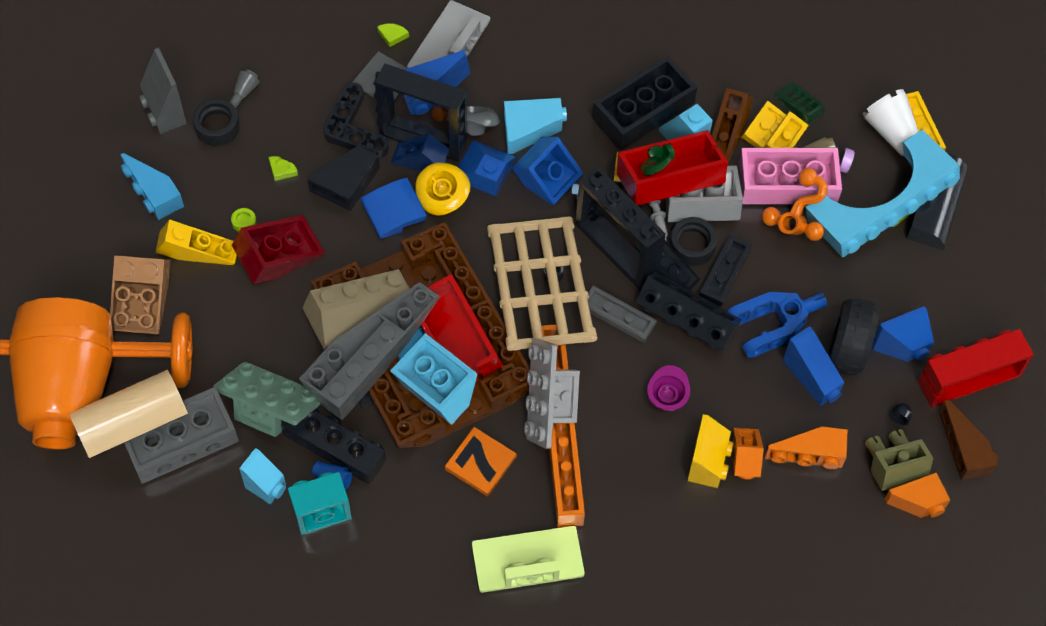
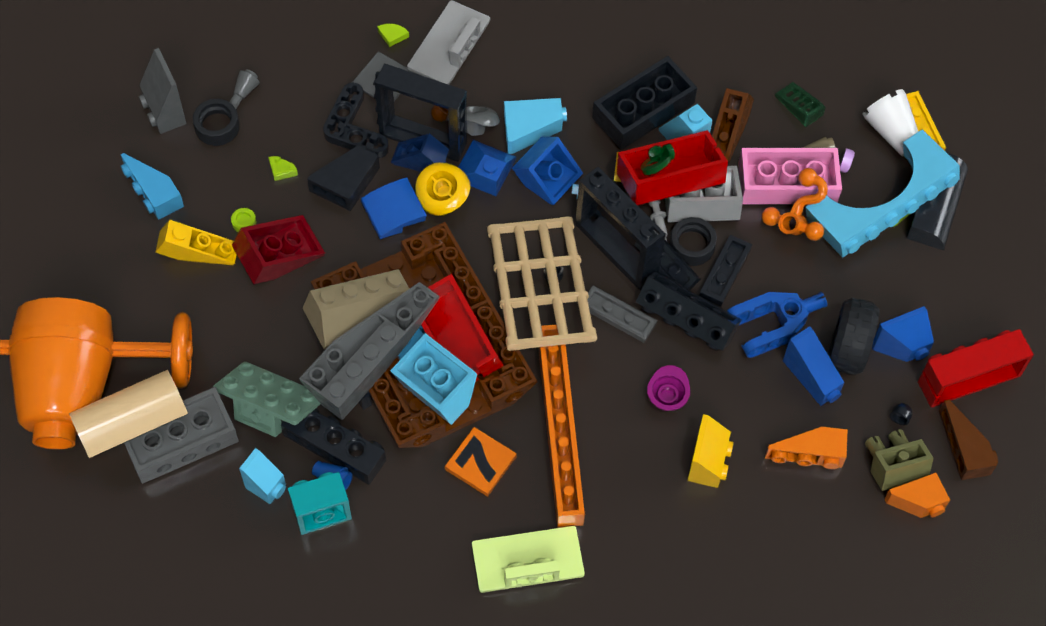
(138, 294): medium nougat slope -> none
(447, 69): blue slope -> none
(551, 393): light grey bracket -> none
(747, 453): orange slope -> none
(774, 128): yellow slope -> none

